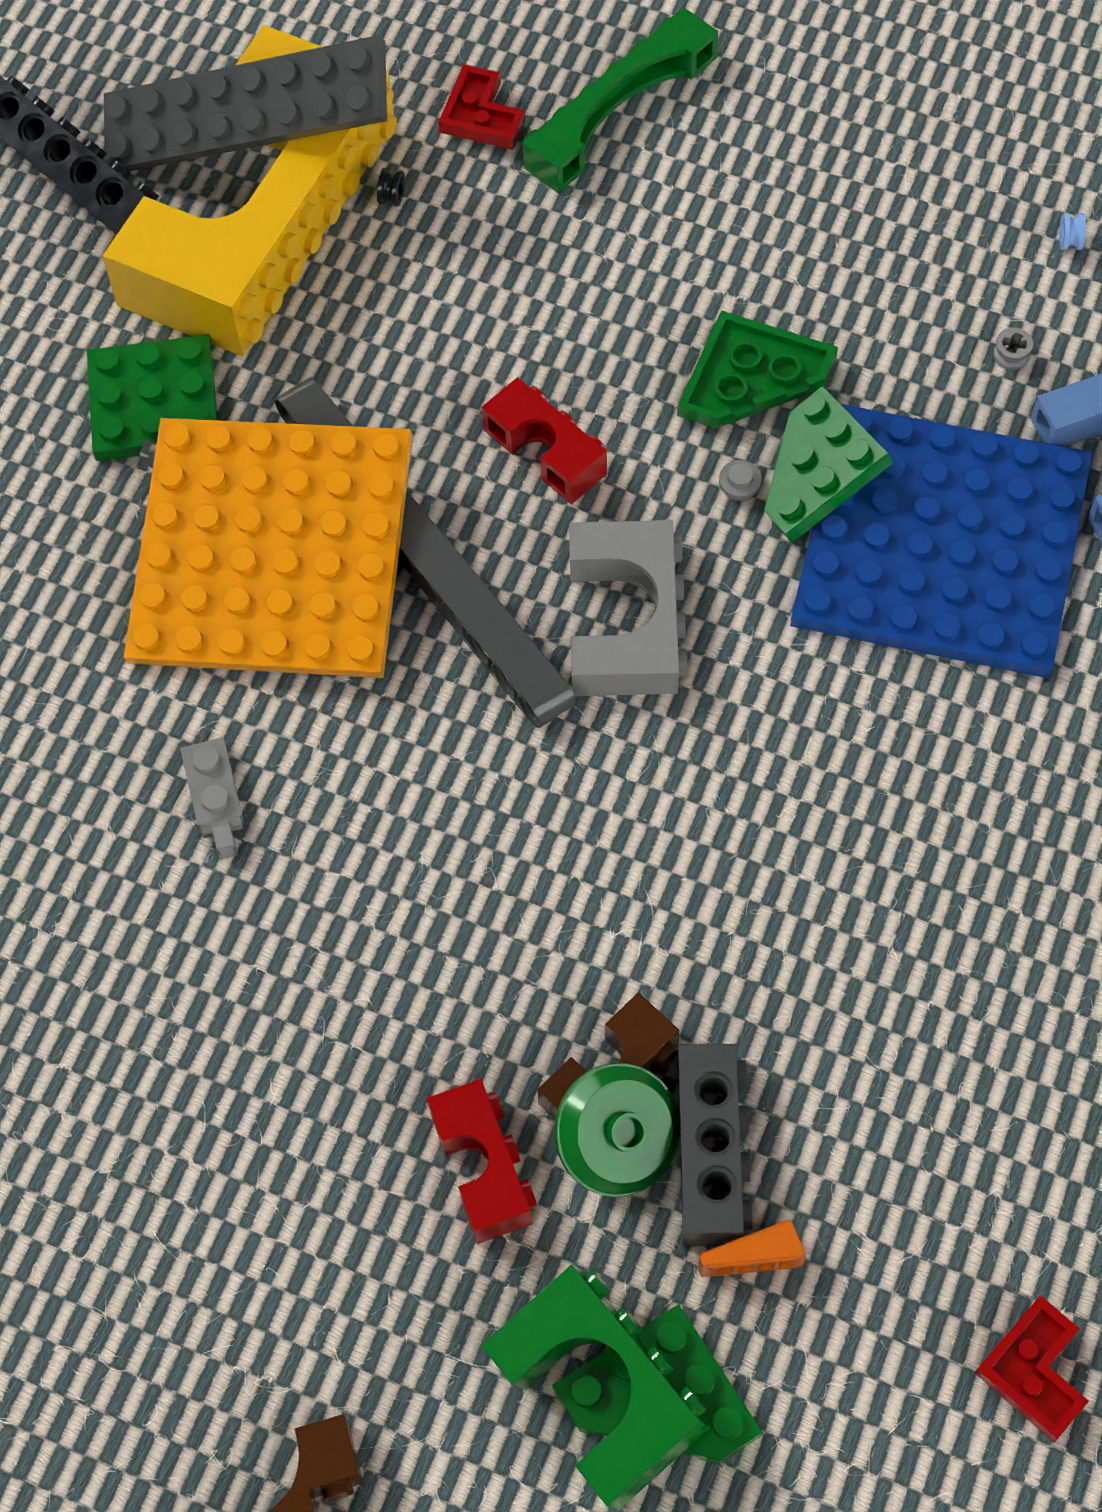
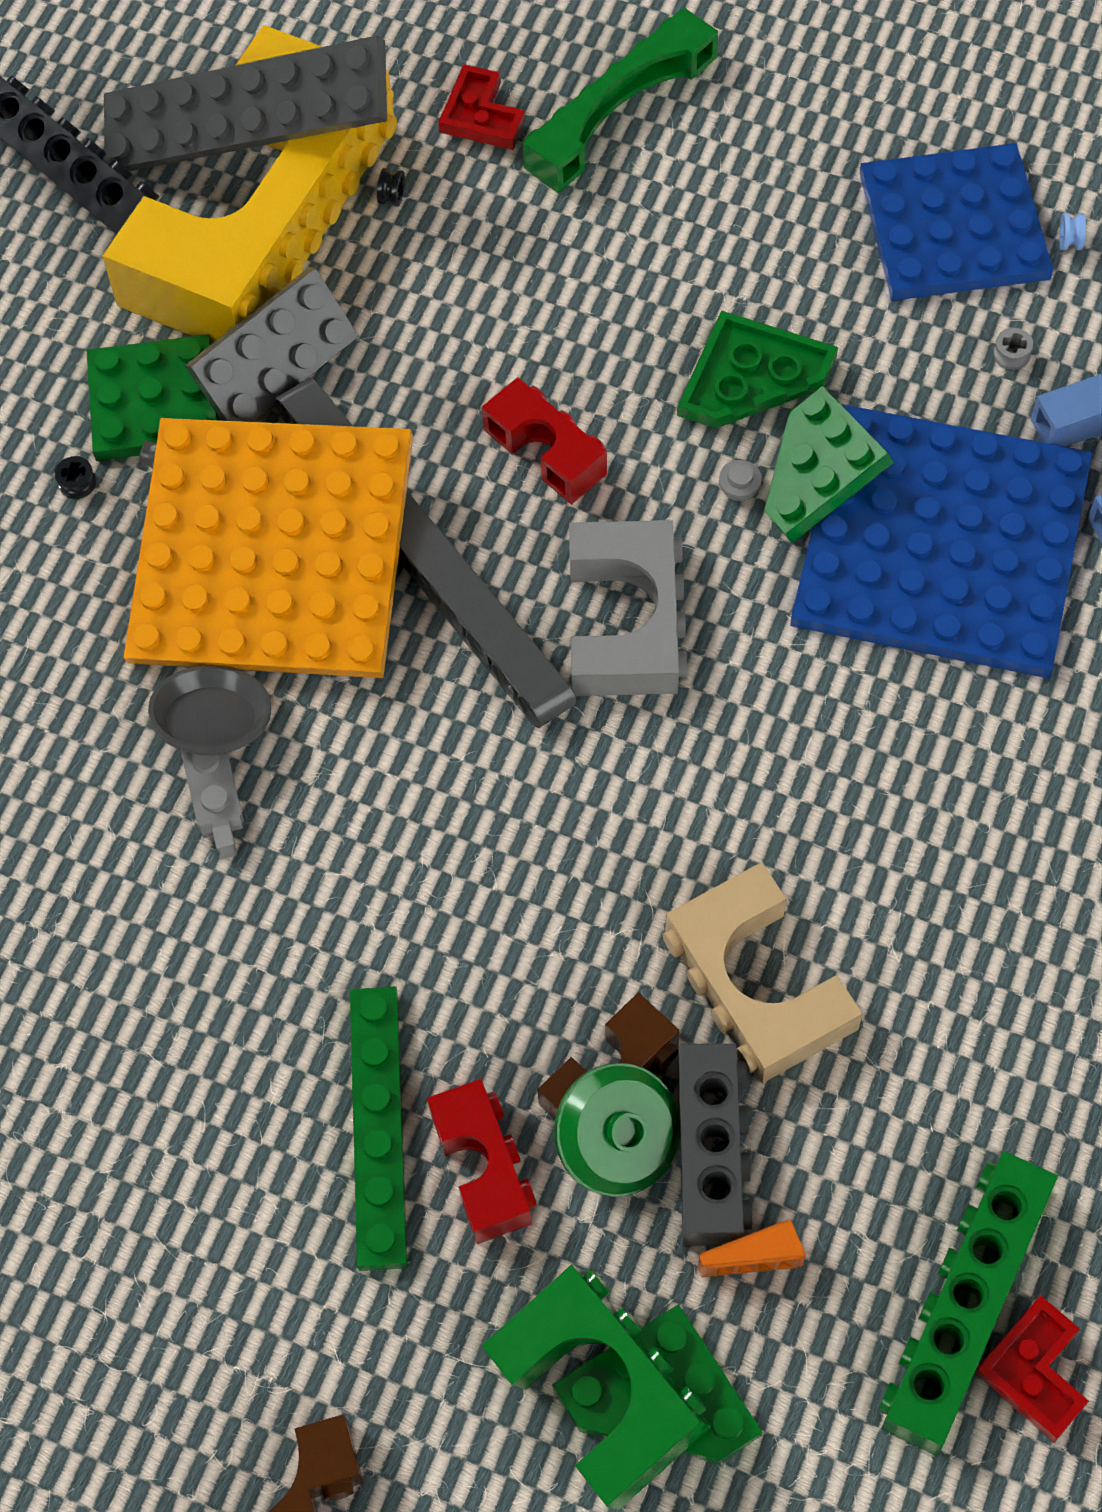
(66, 470): none -> black bush
(209, 710): none -> dark grey piece
(272, 349): none -> dark grey plate
(378, 1129): none -> green plate
(768, 1034): none -> tan arch
(929, 1421): none -> green brick
(955, 222): none -> blue plate

